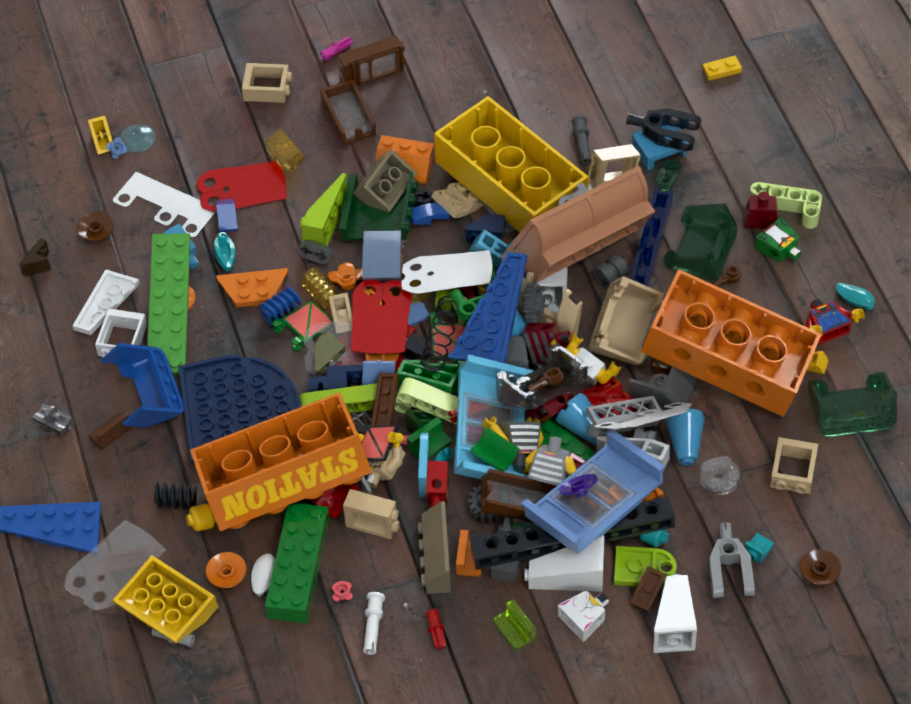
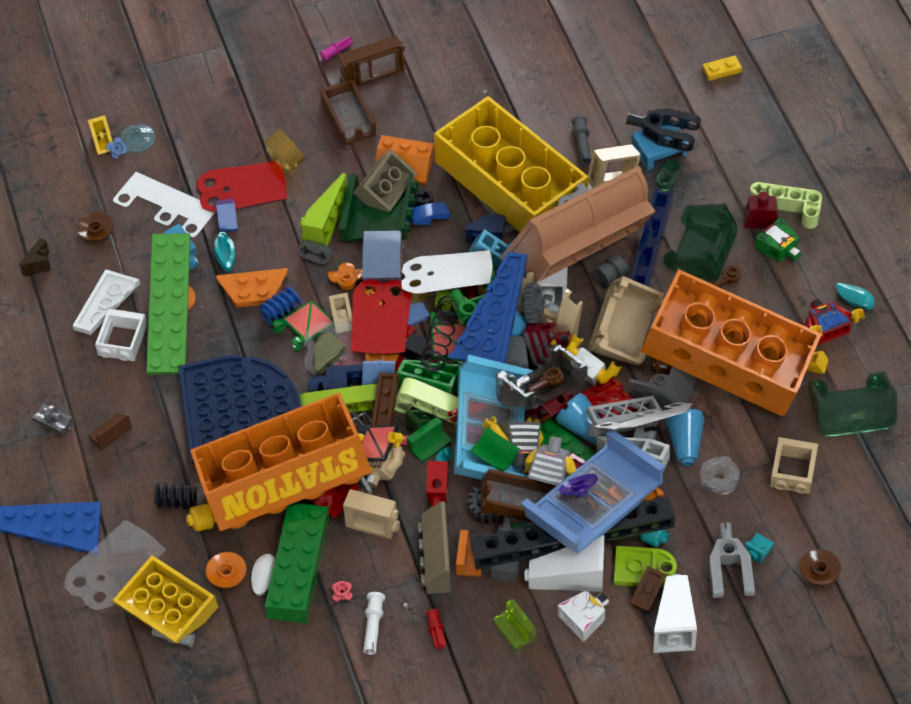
(153, 382): blue windscreen -> none
(266, 94): tan window -> none
(318, 286): clear yellow piece -> none
(423, 461): medium azure tile -> none
(457, 200): tan slope -> none

